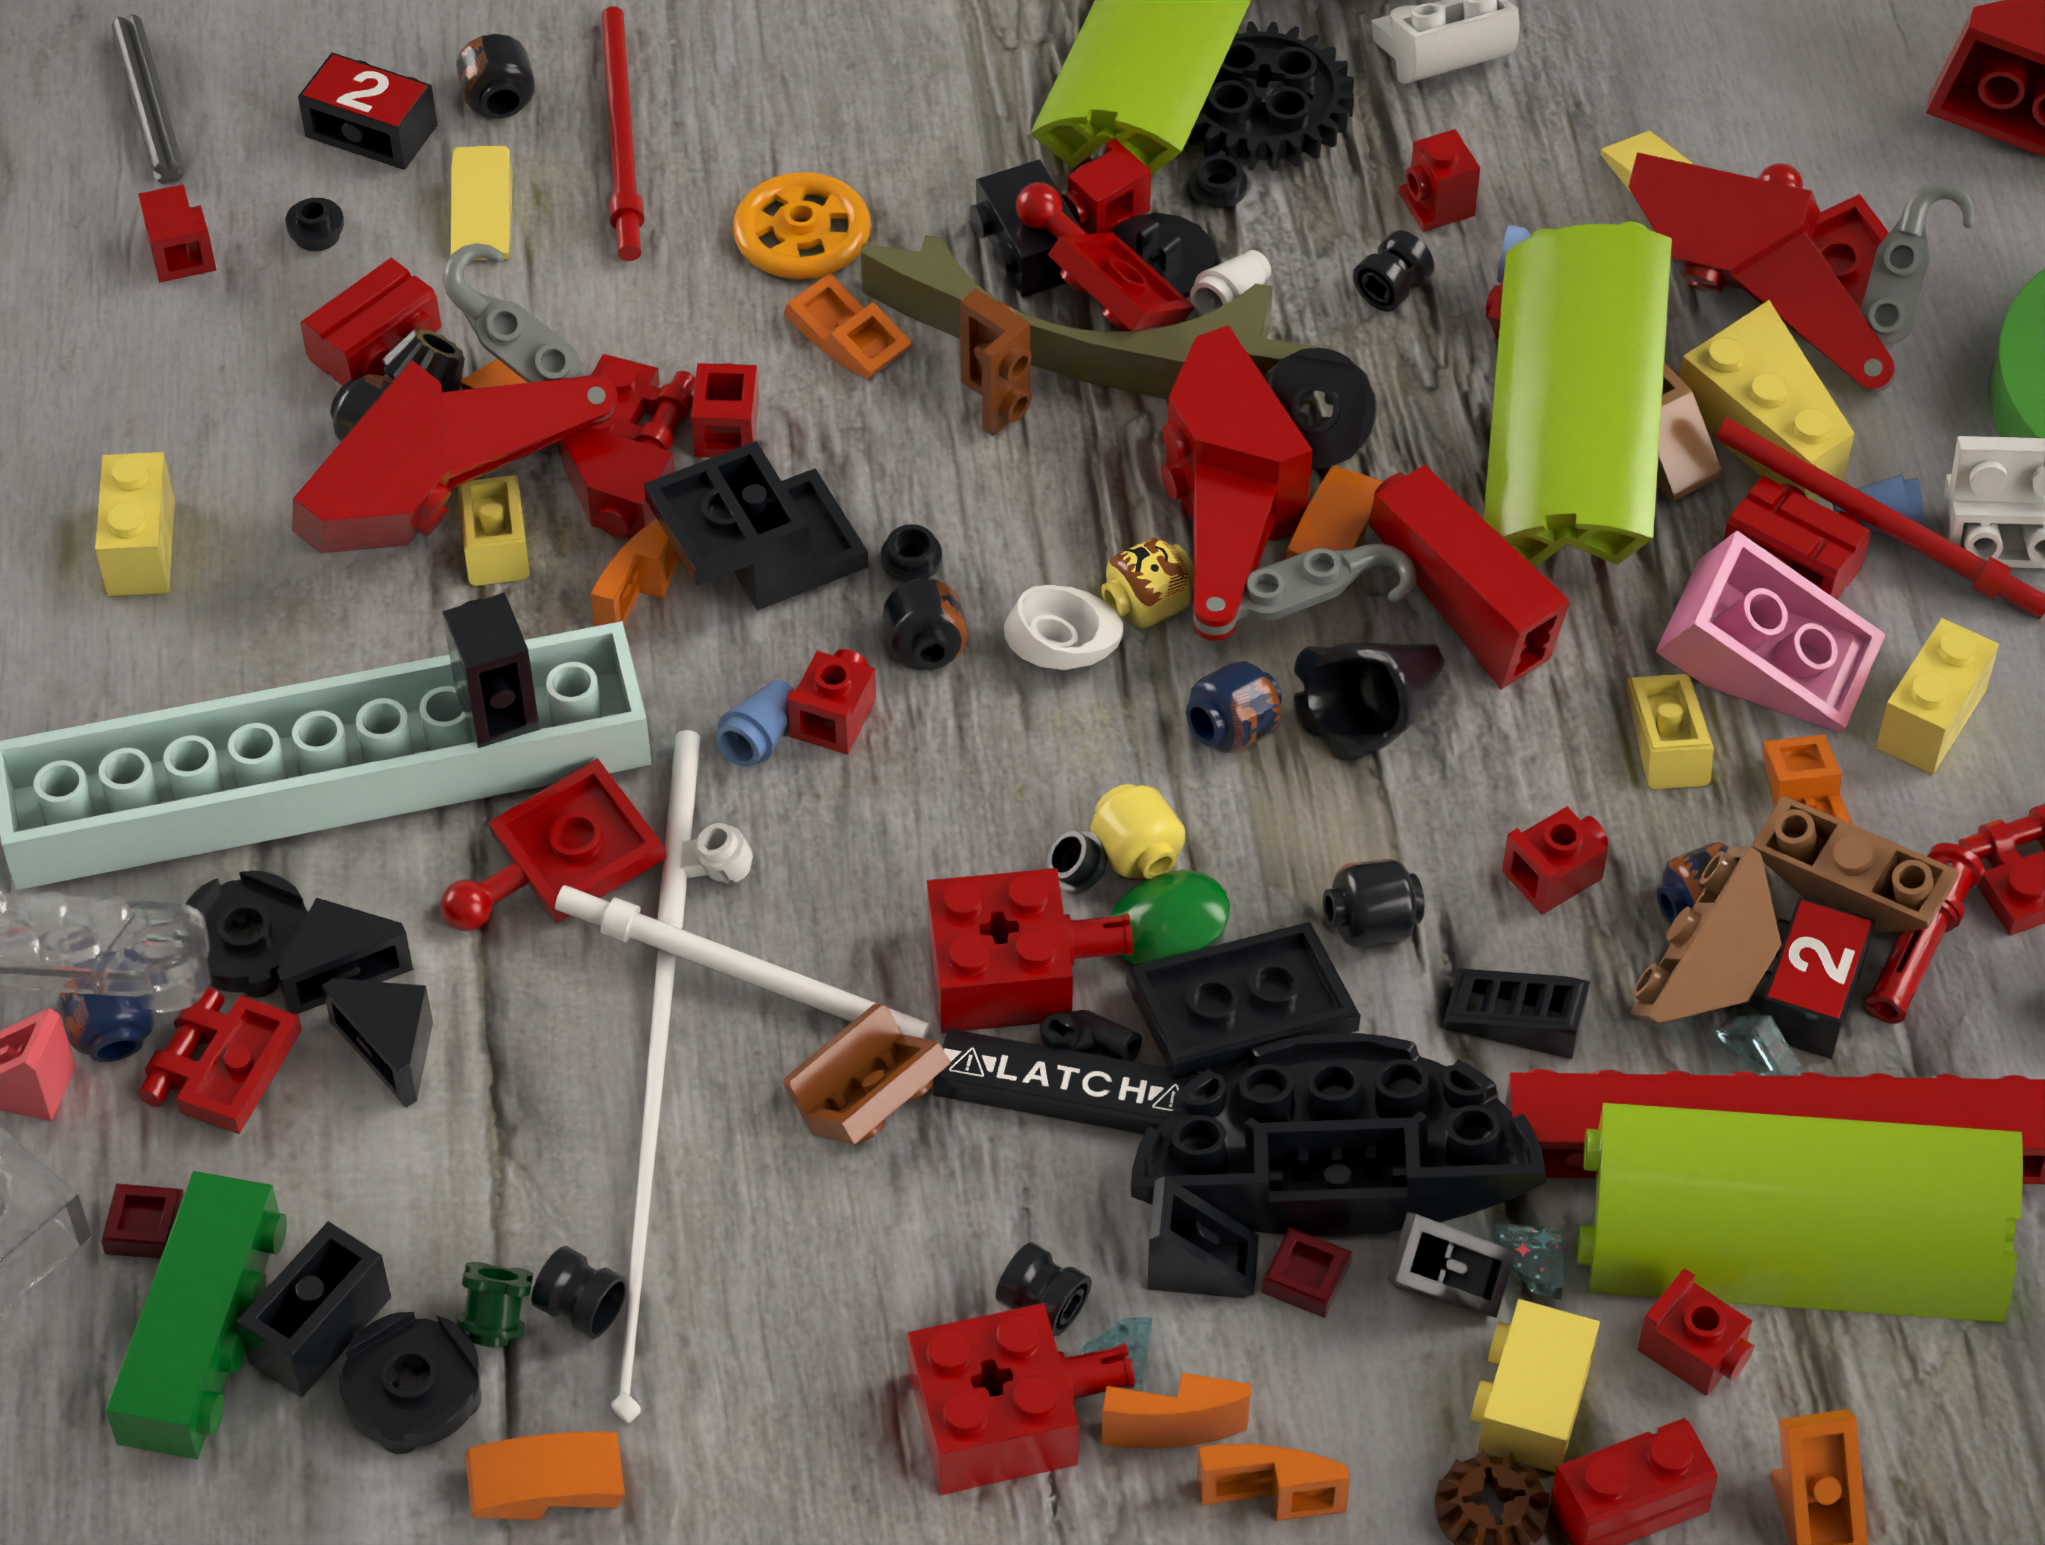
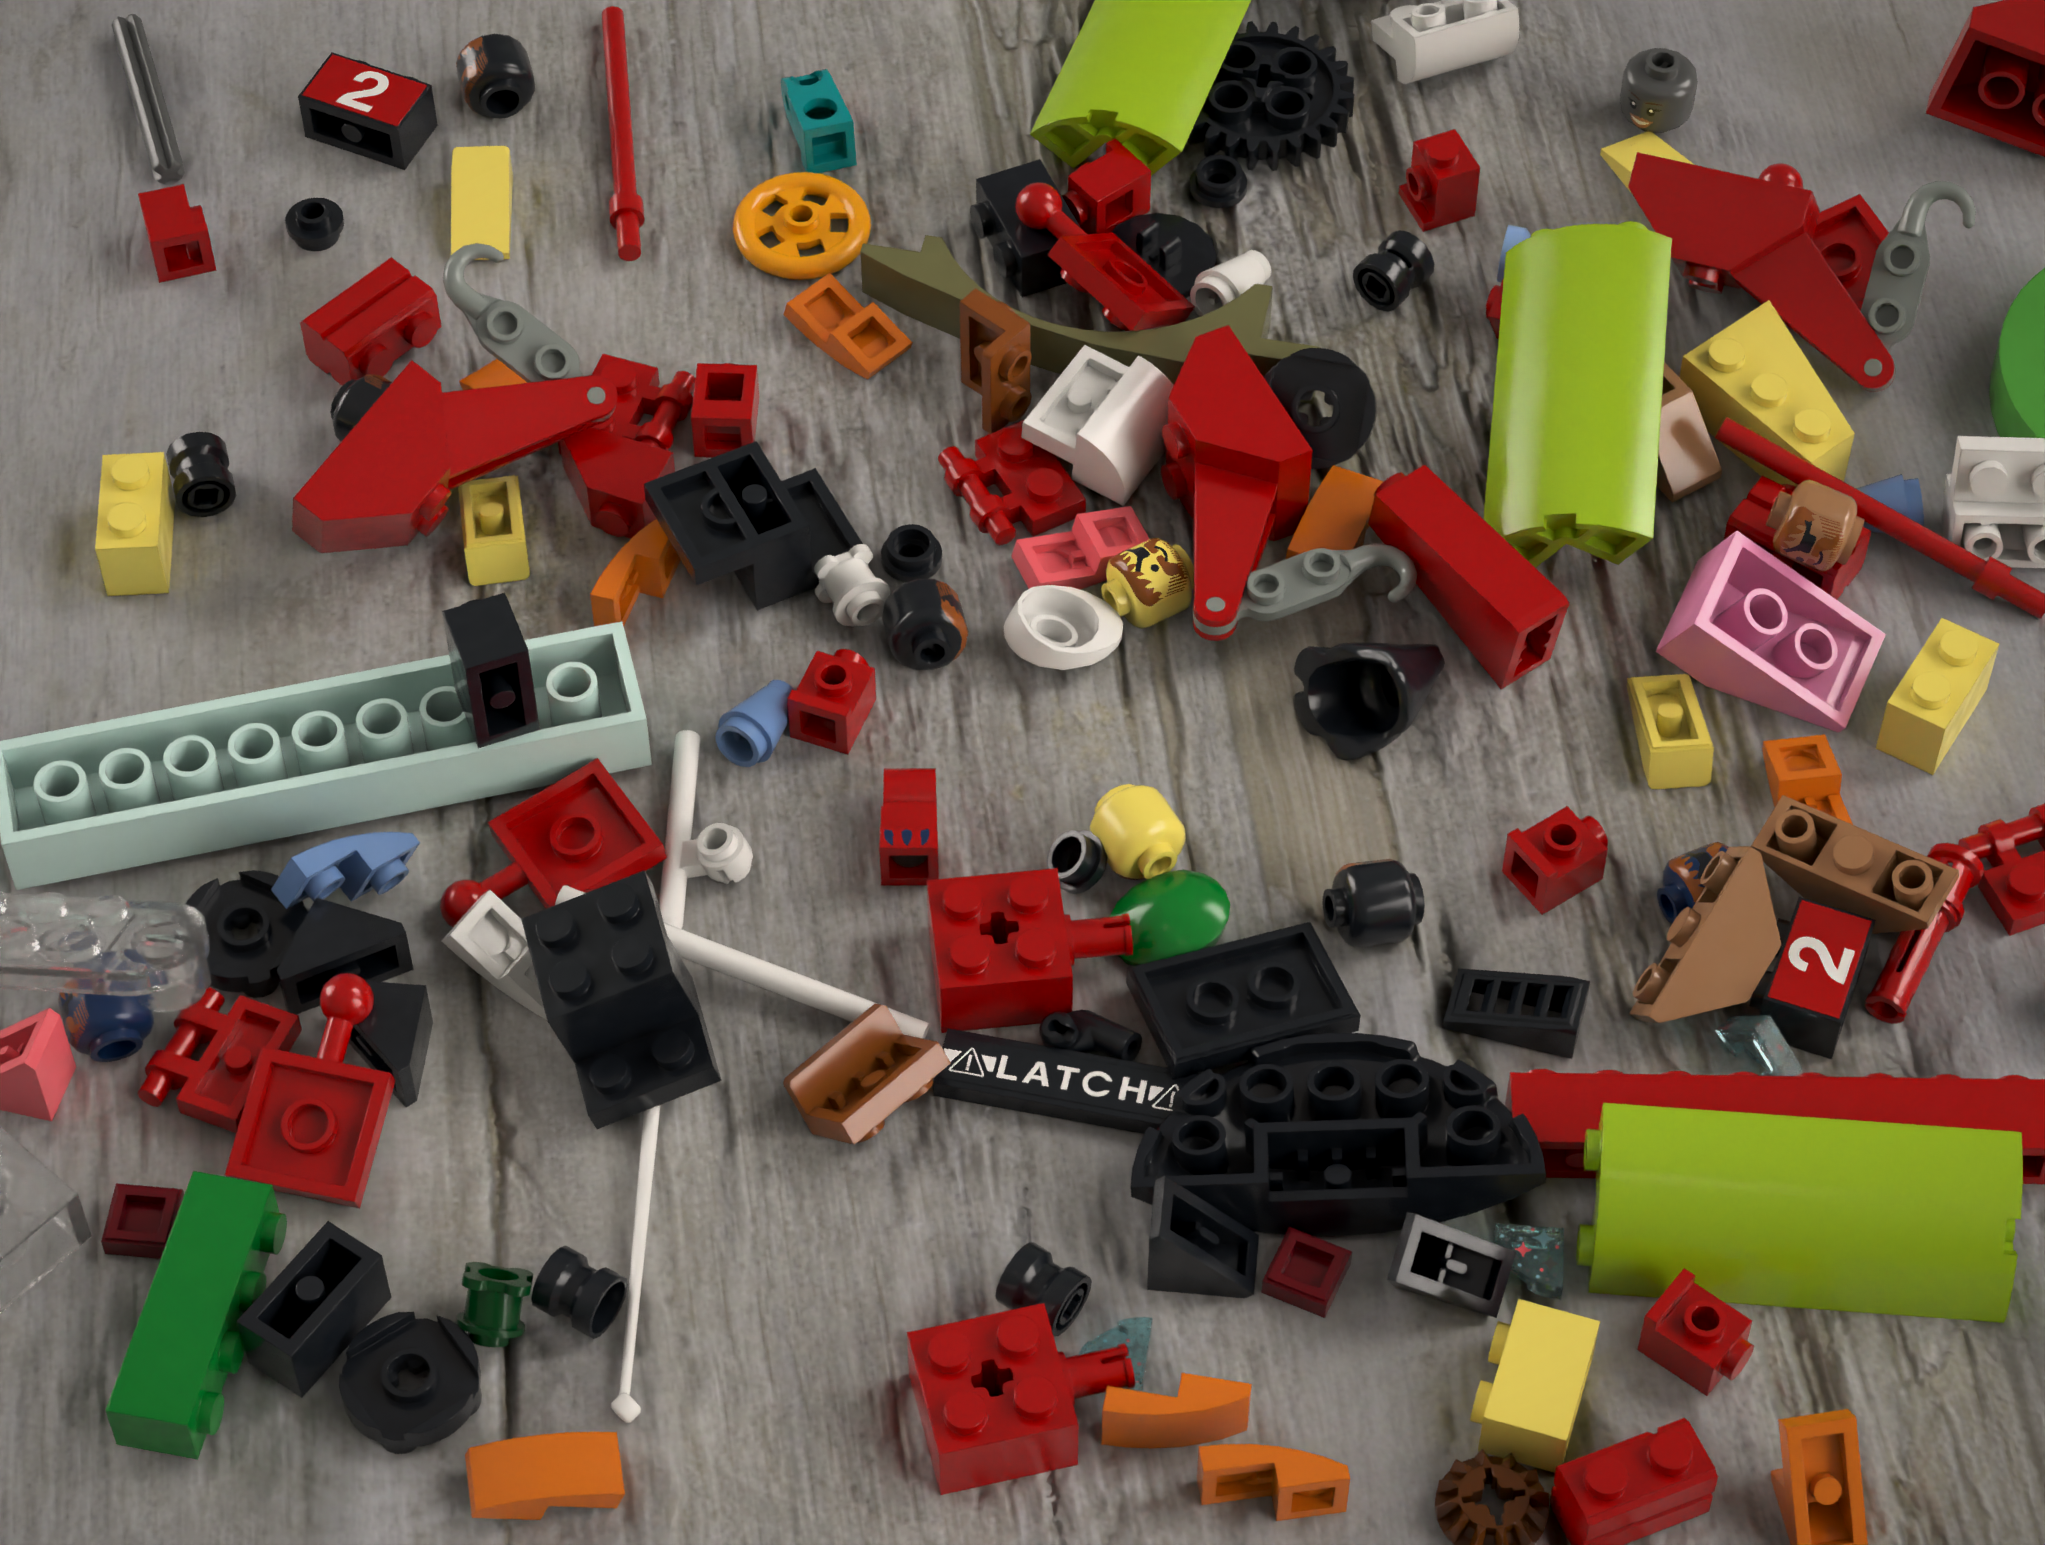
(201, 474): none -> black wheel
(314, 1119): none -> red plate
(351, 863): none -> medium blue slope
(432, 353): black piece -> none
(496, 947): none -> white slope
(620, 1000): none -> black bracket
(819, 121): none -> teal leg
(851, 587): none -> white brick
(908, 826): none -> red leg
(1028, 476): none -> red plate
(1079, 555): none -> coral slope
(1104, 421): none -> white brick
(1234, 707): dark blue head -> none
(1658, 90): none -> dark grey head
(1815, 525): none -> medium nougat head

